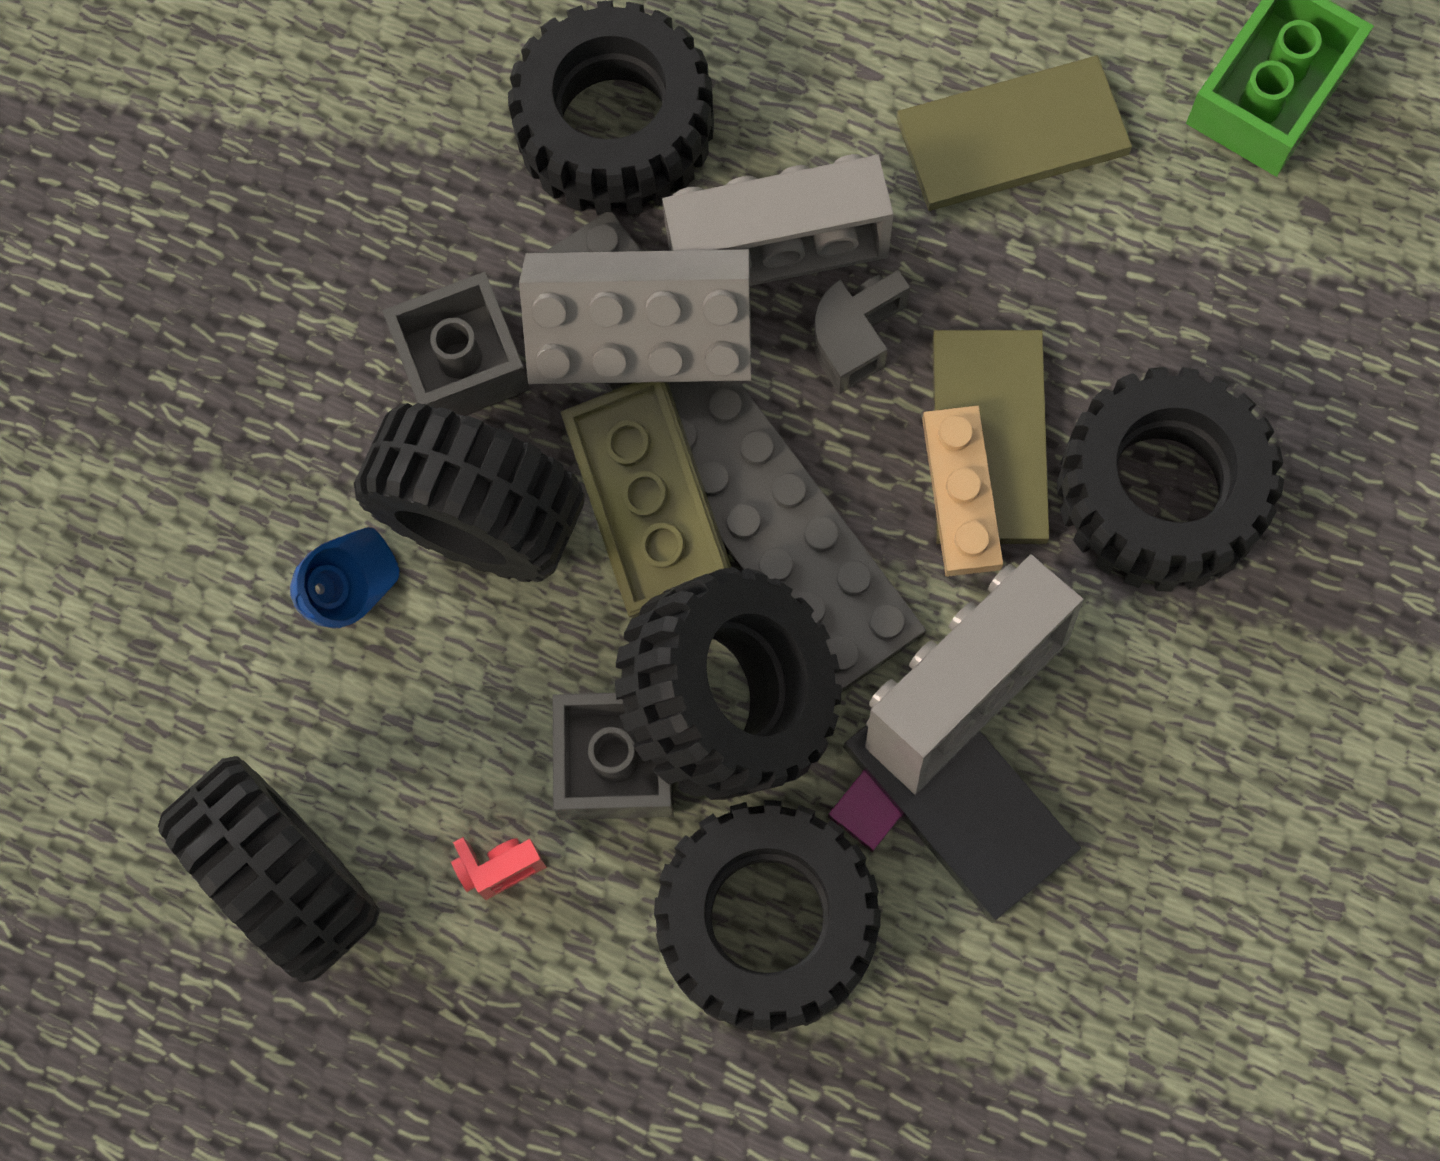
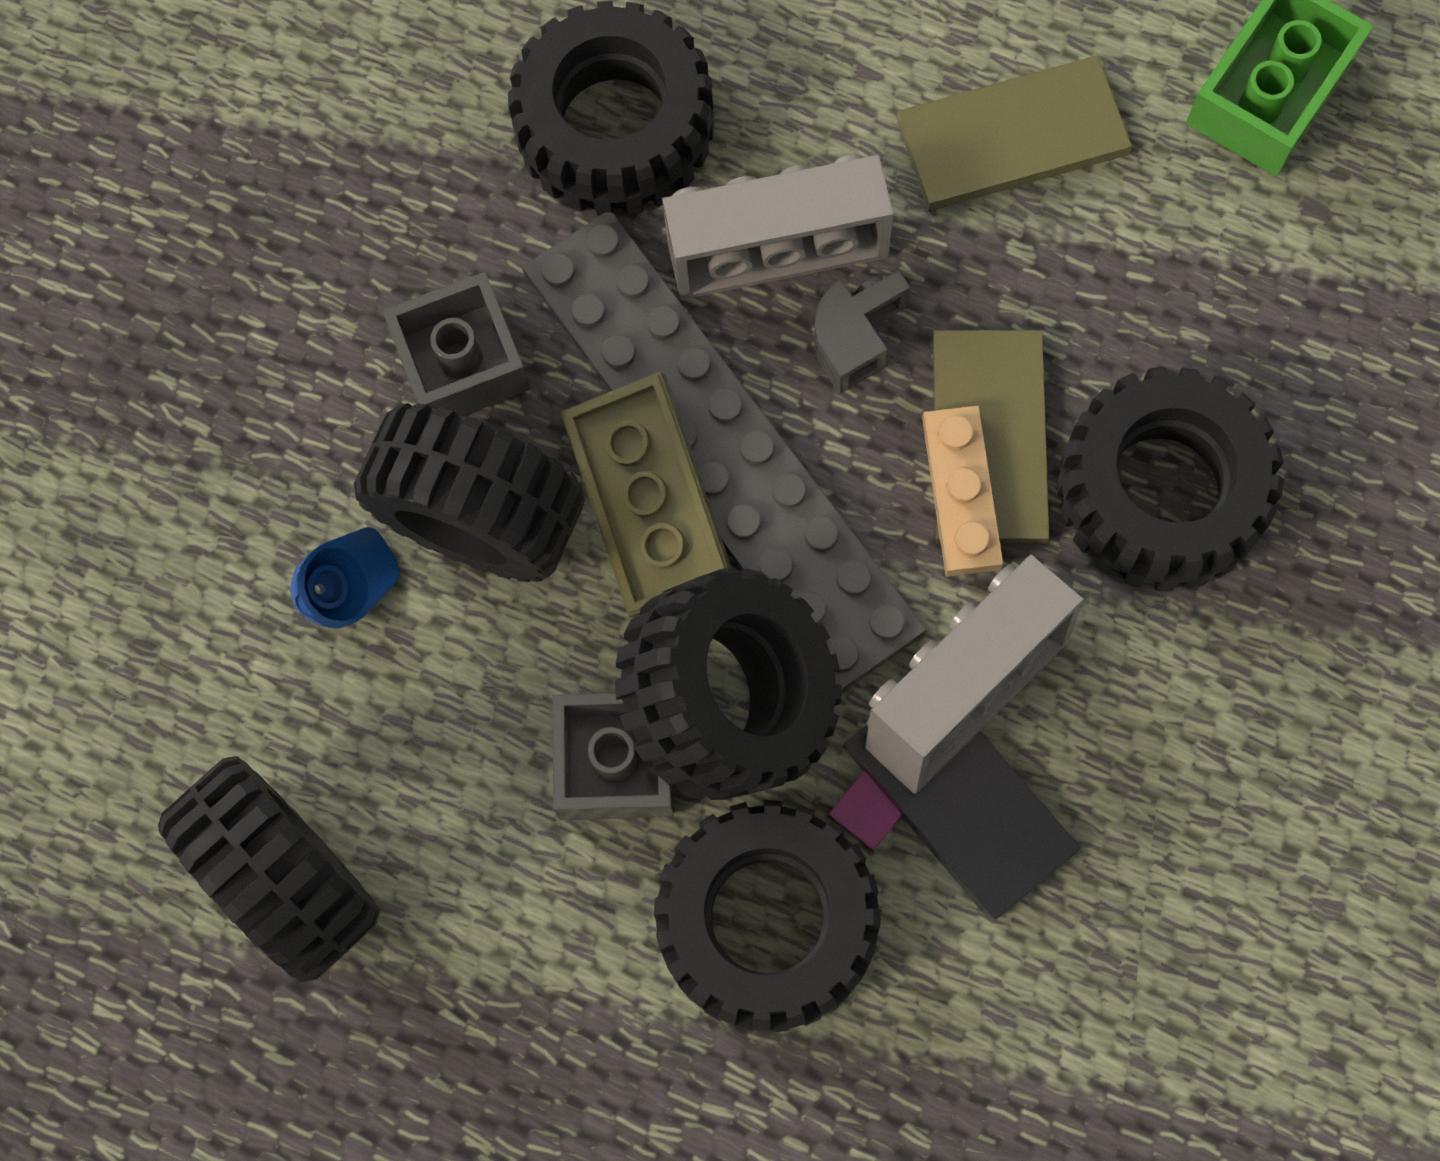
(506, 866): coral bracket -> none
(636, 316): light grey brick -> none

